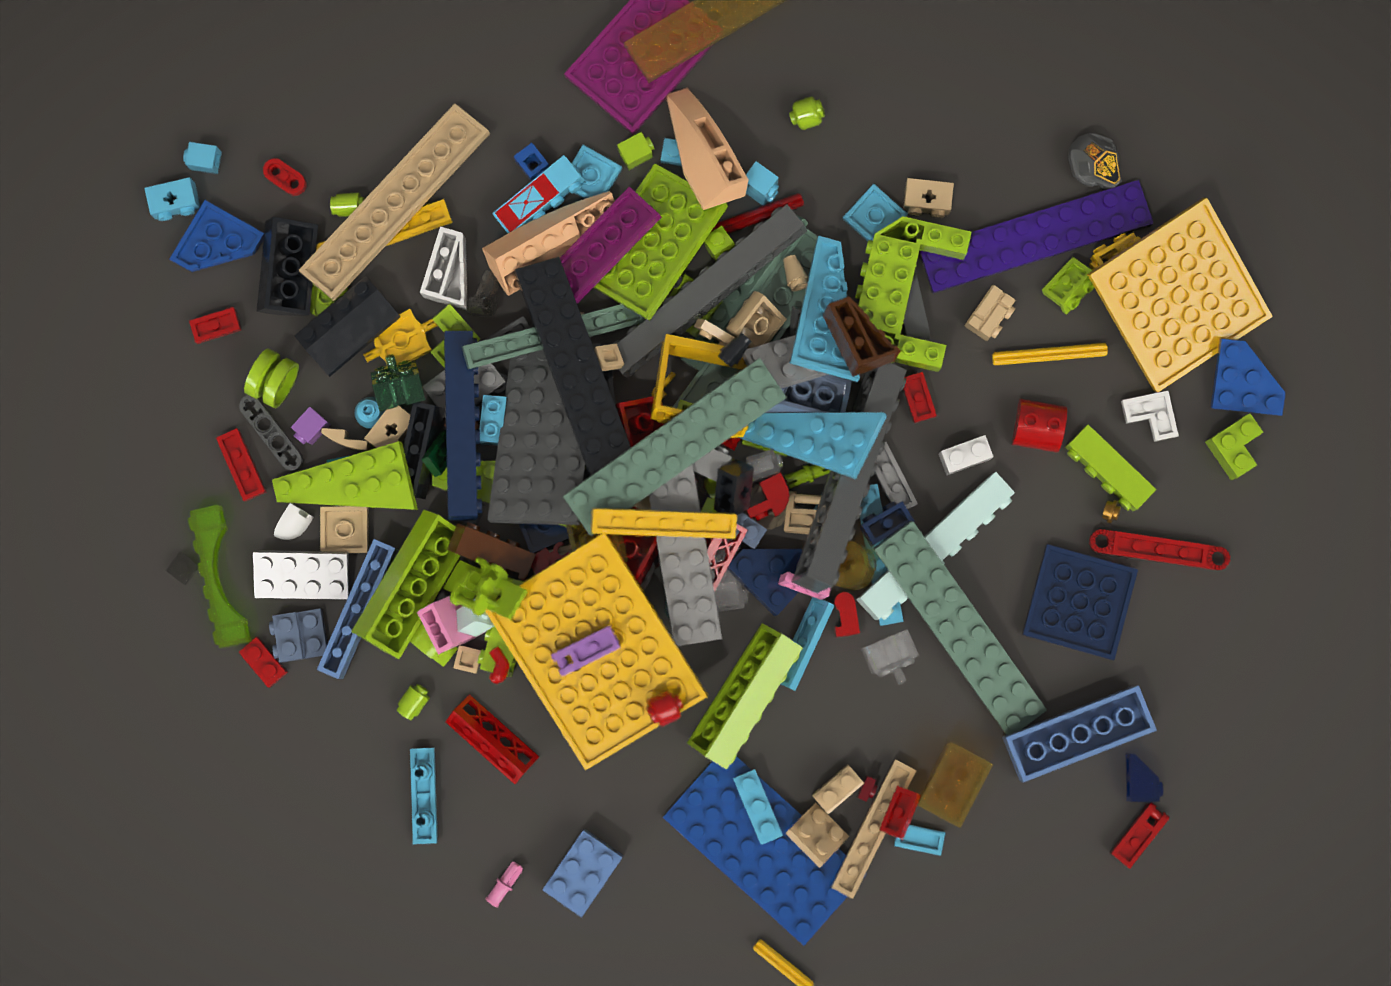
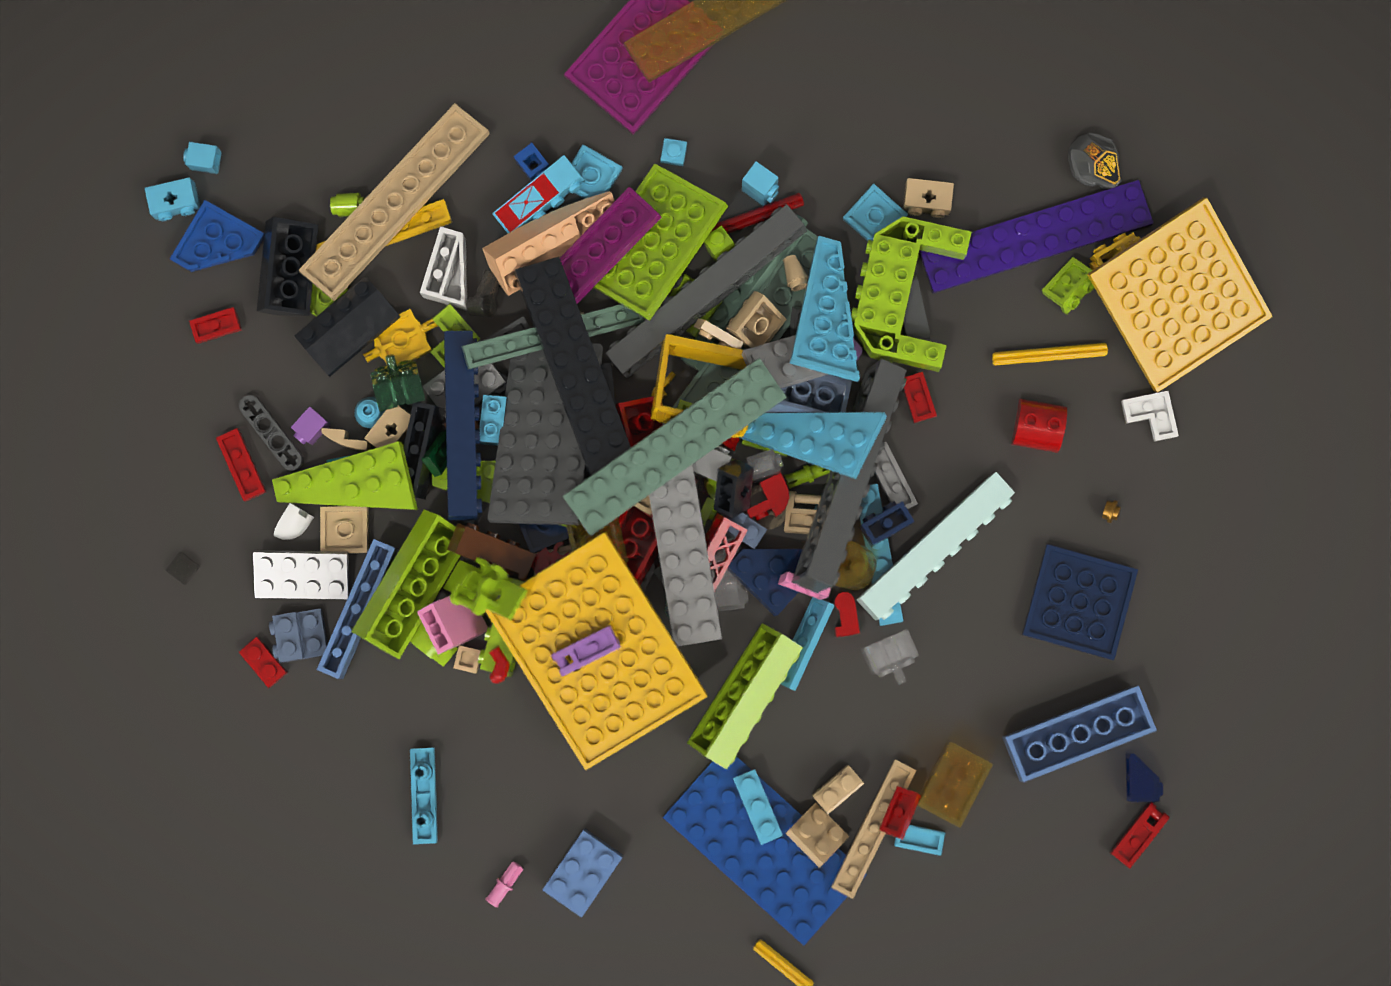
(209, 530): clear neon green arch -> none
(271, 378): lime wheel -> none
(285, 177): red plate -> none
(413, 701): lime brick -> none
(471, 623): light aqua brick -> none
(488, 742): red fence -> none
(609, 357): tan plate -> none
(635, 150): lime brick -> none
(663, 523): yellow plate -> none
(664, 708): red head -> none
(704, 152): light nougat wedge -> none
(734, 350): black cone -> none
(807, 113): lime head -> none
(857, 337): reddish brown wedge -> none
(868, 789): dark red plate -> none
(959, 628): sand green plate -> none
(965, 455): white brick -> none
(990, 313): tan brick -> none
(1110, 468): lime brick -> none
(1159, 549): red plate -> none
(1230, 449): lime brick -> none
(1244, 381): blue plate -> none

